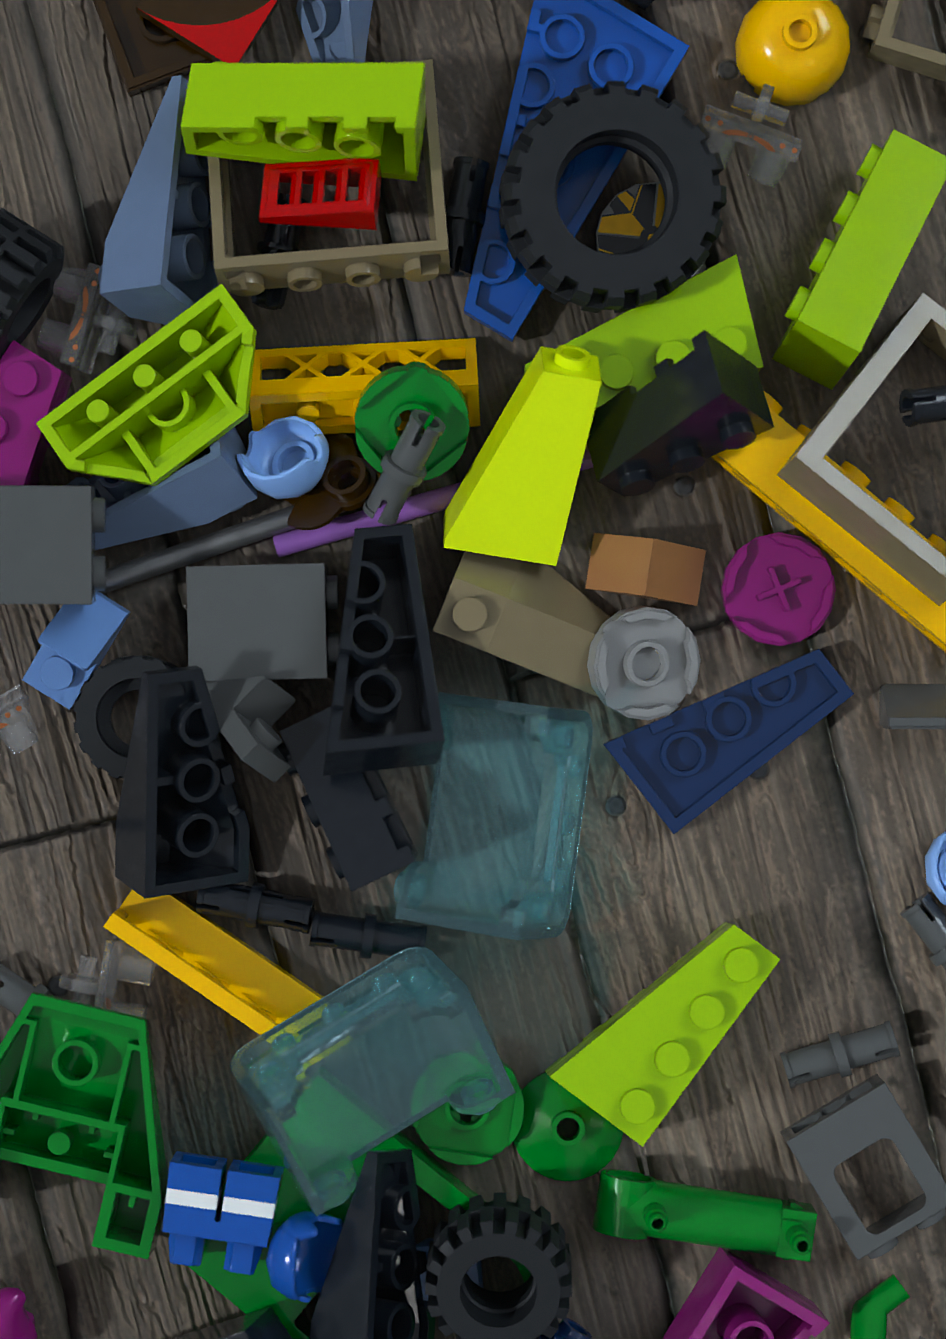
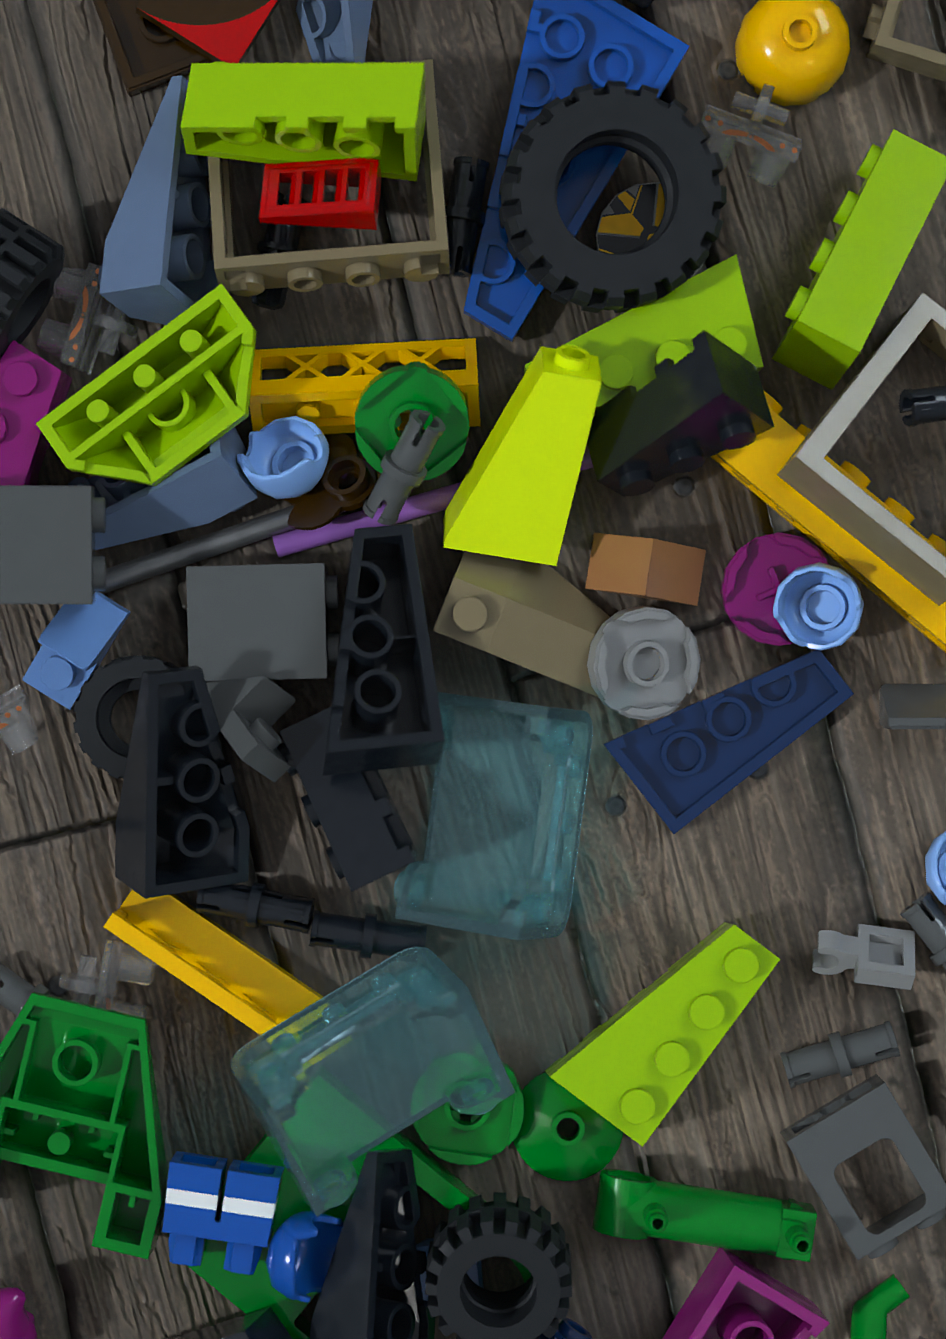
(818, 606): none -> light blue hair
(875, 953): none -> light grey plate

